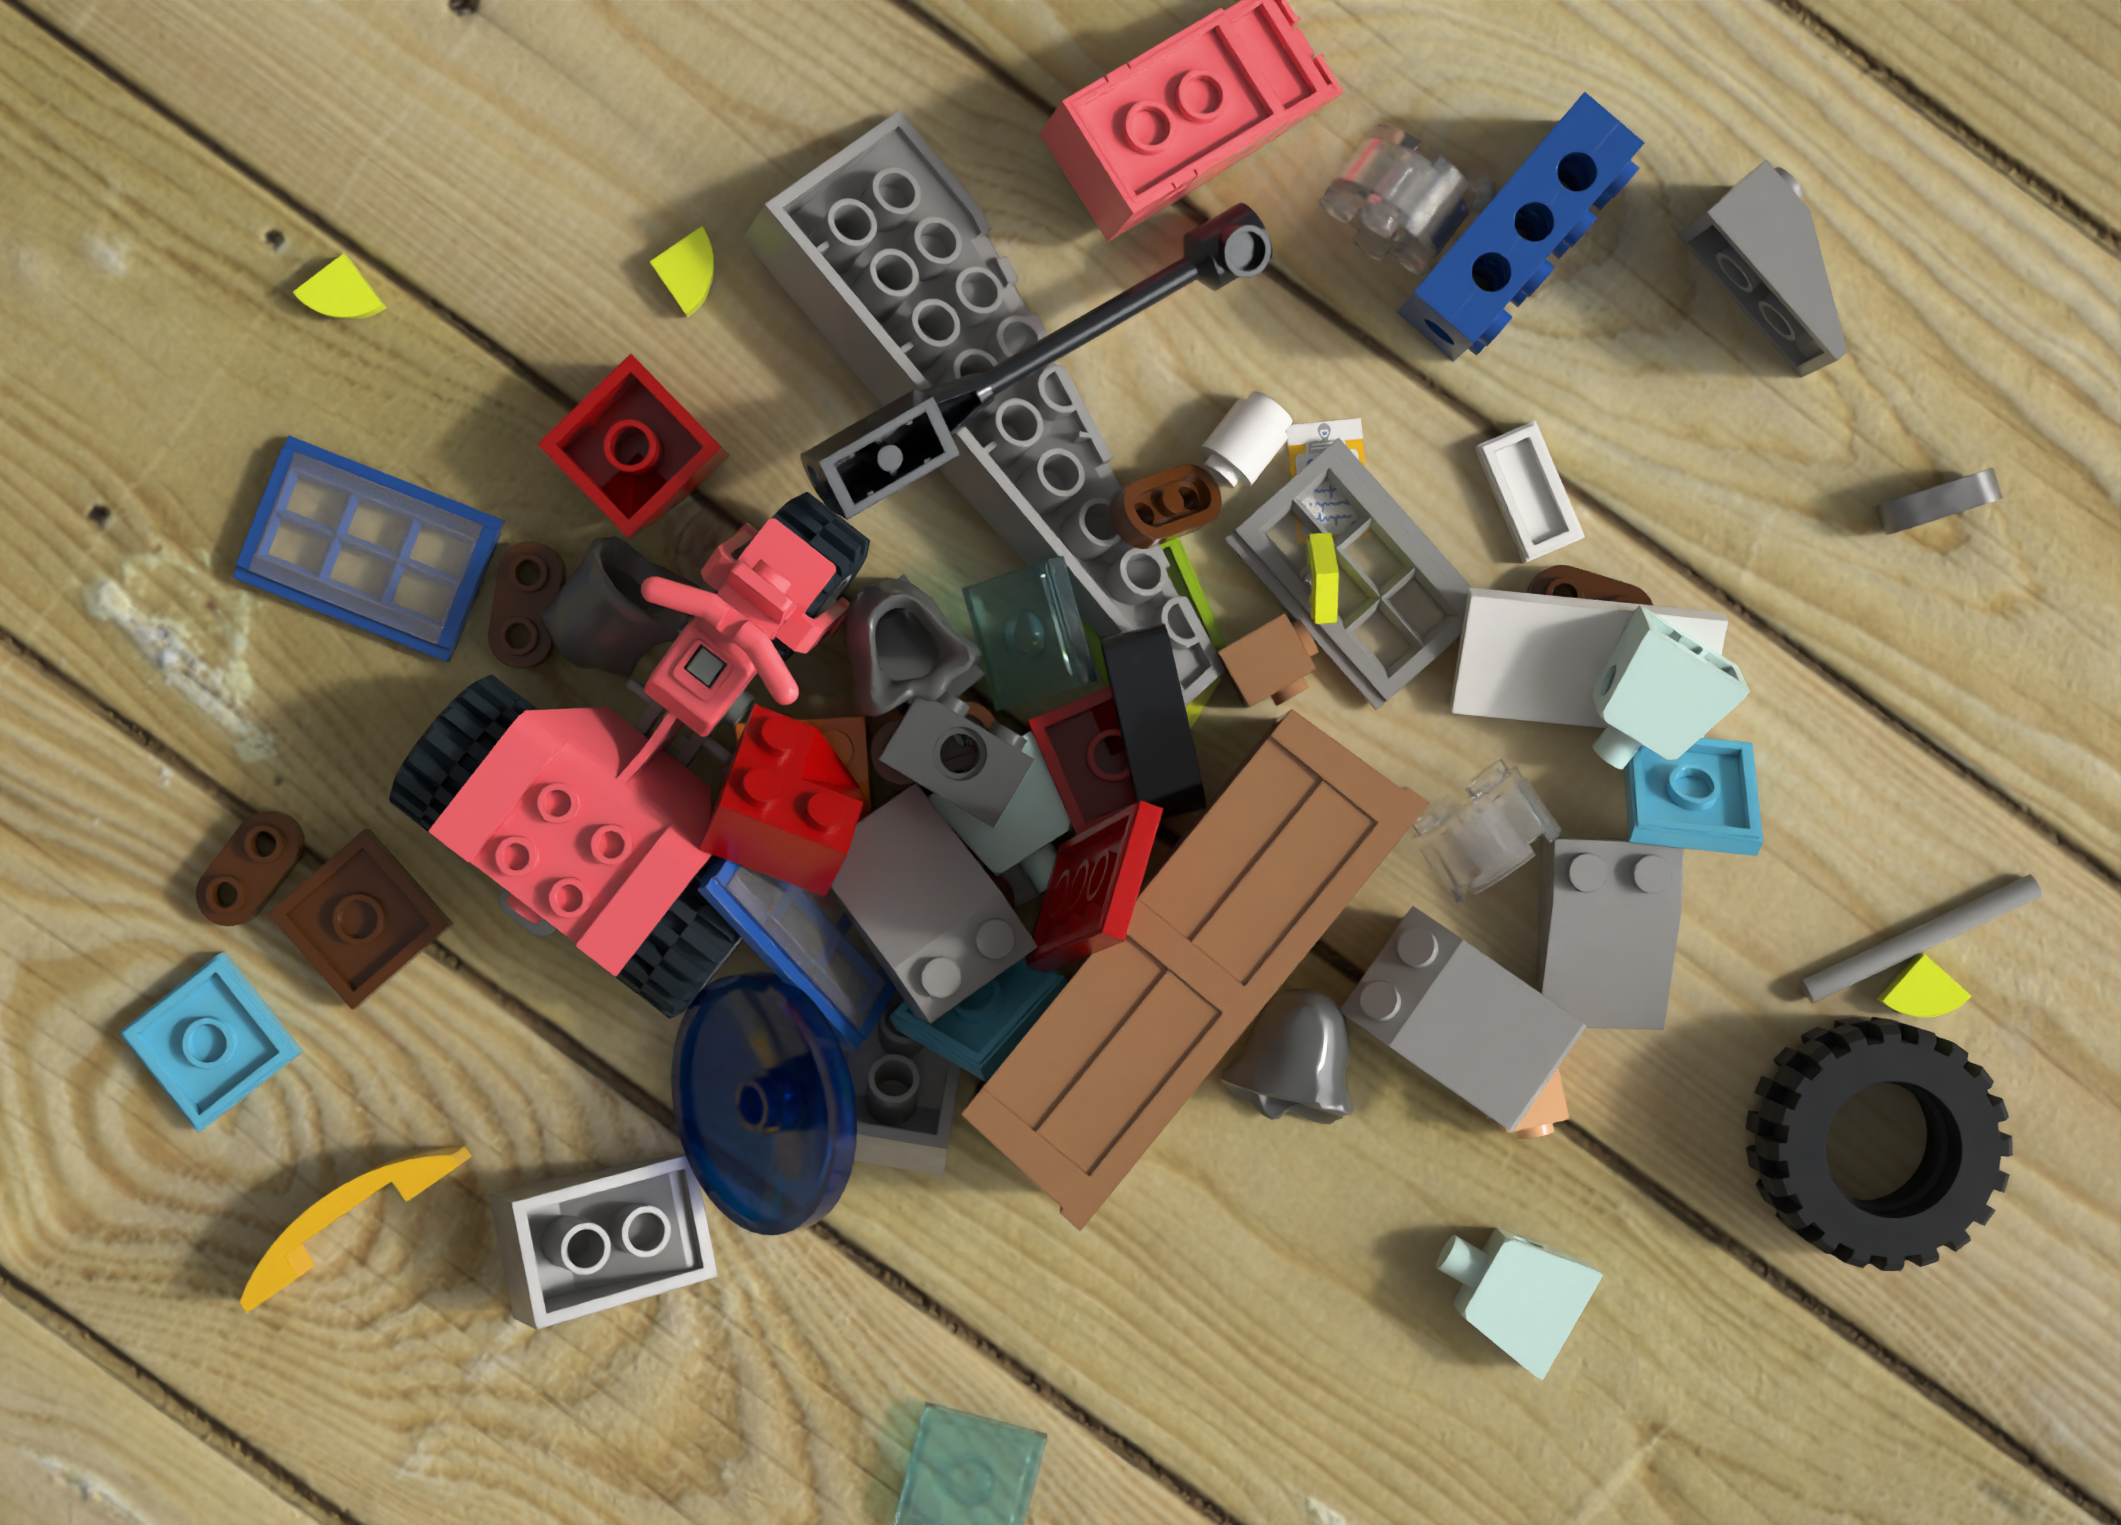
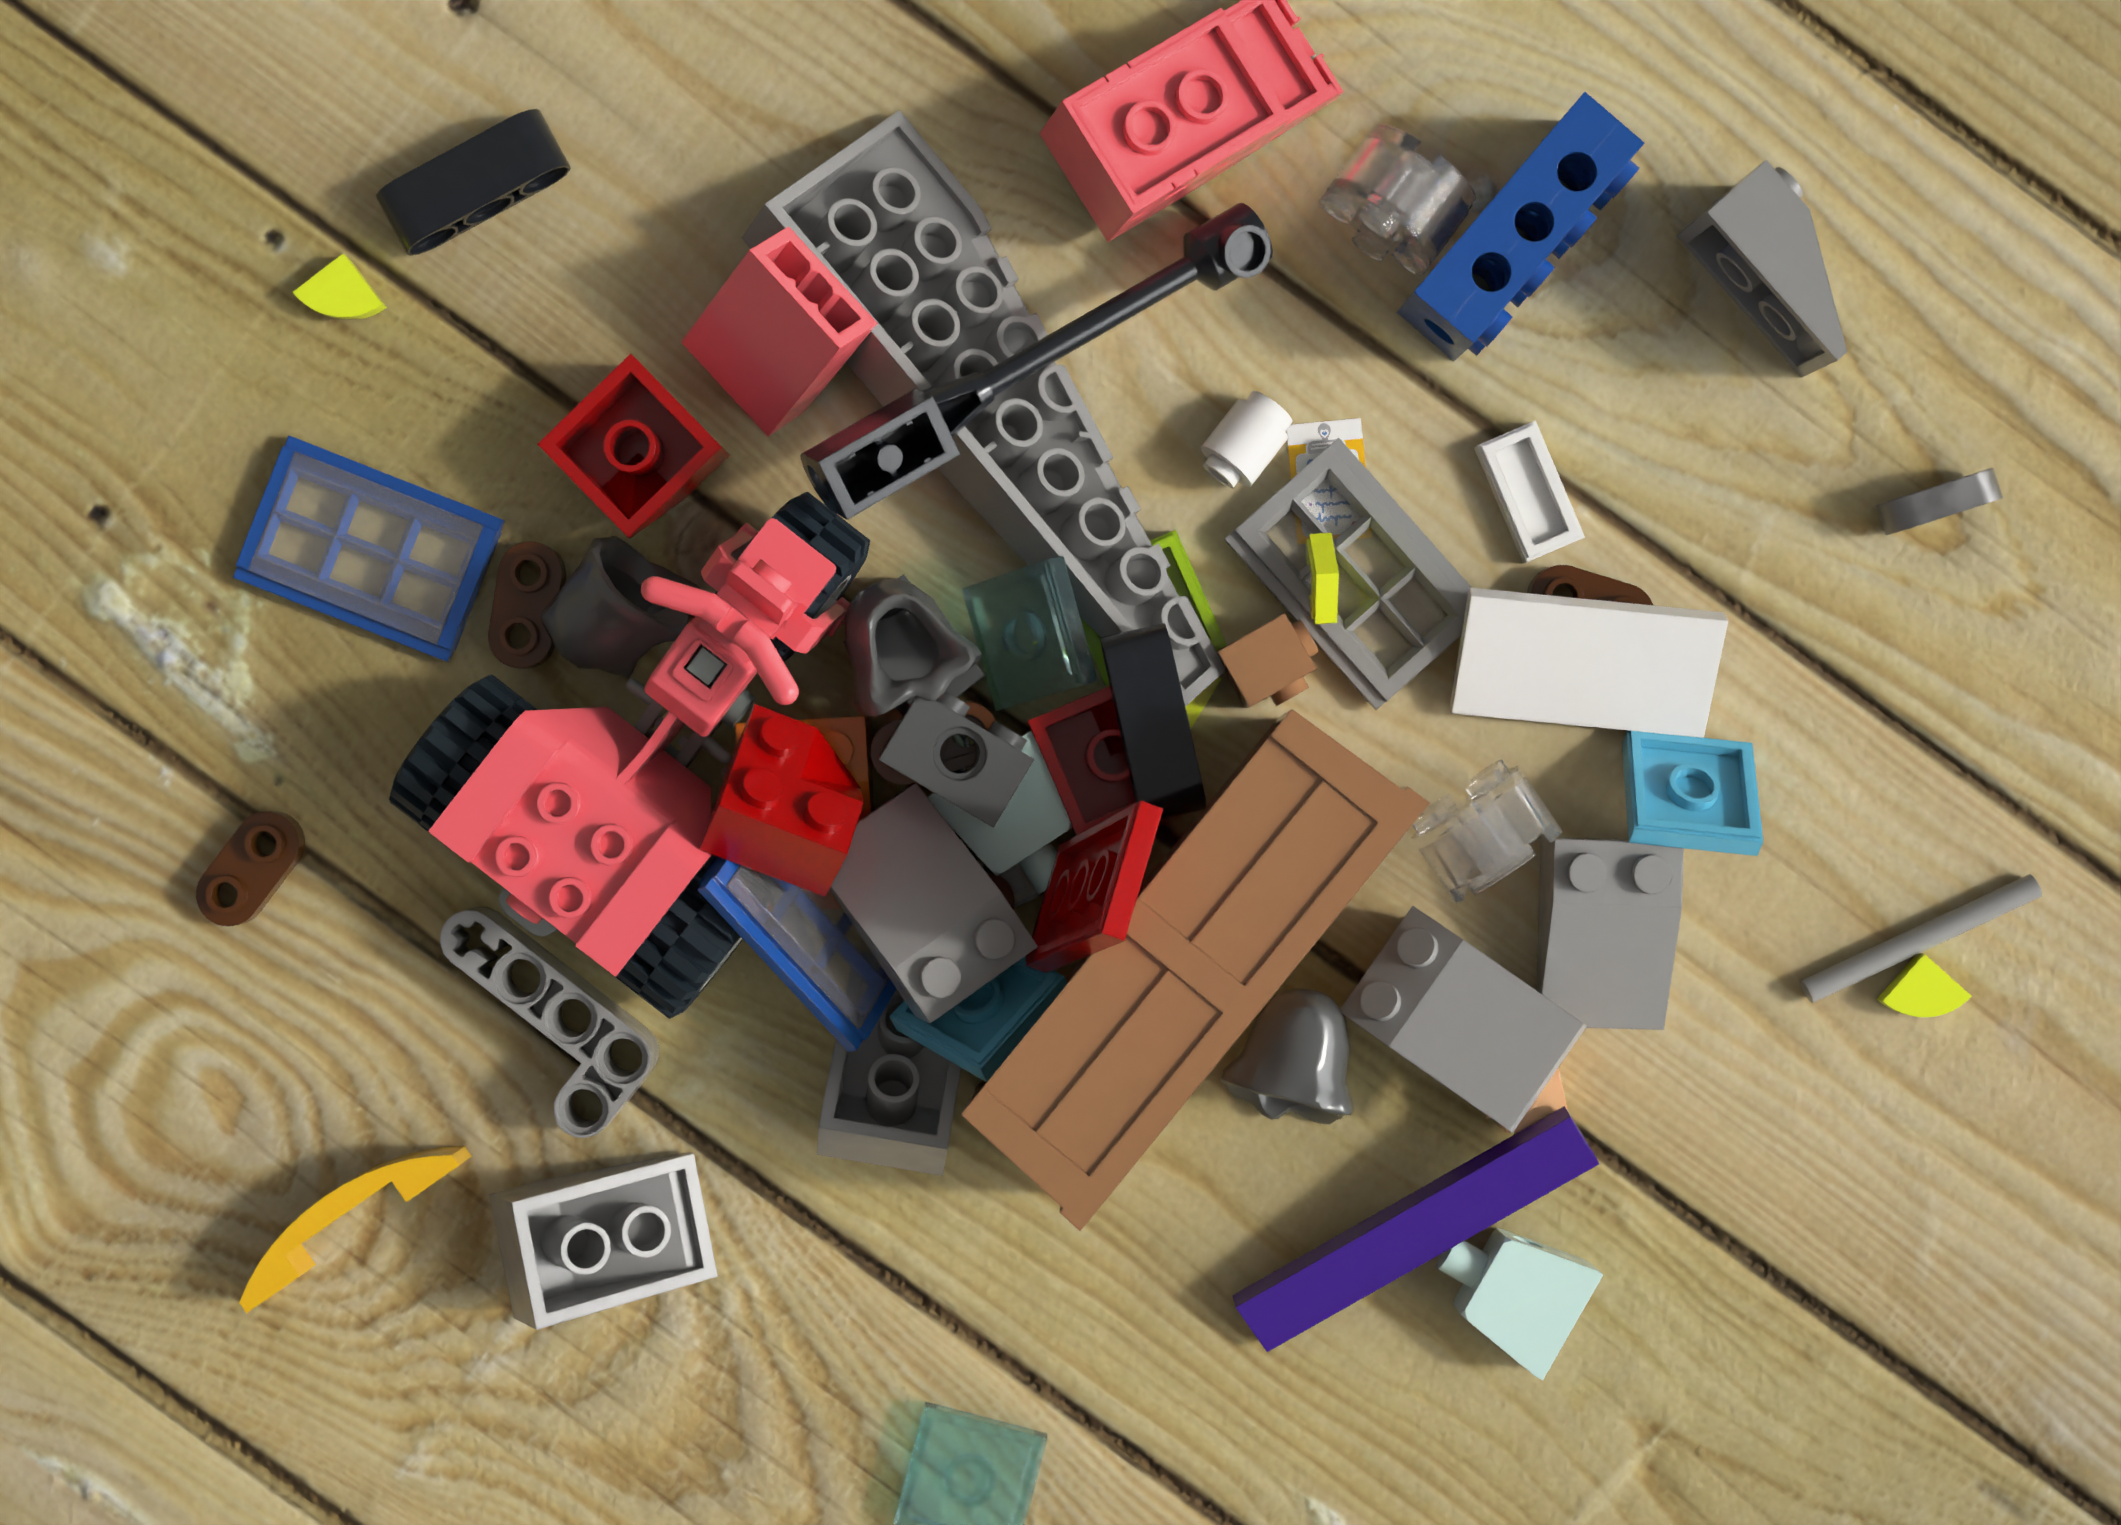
(211, 1041): medium azure tile -> none
(360, 918): reddish brown plate -> none
(473, 182): none -> black beam
(544, 1012): none -> light grey beam
(688, 270): neon yellow tile -> none
(764, 1103): clear blue dish -> none
(778, 331): none -> coral brick
(1165, 506): reddish brown plate -> none
(1415, 1229): none -> dark purple tile
(1661, 691): light aqua torso -> none
(1958, 1159): black tyre -> none

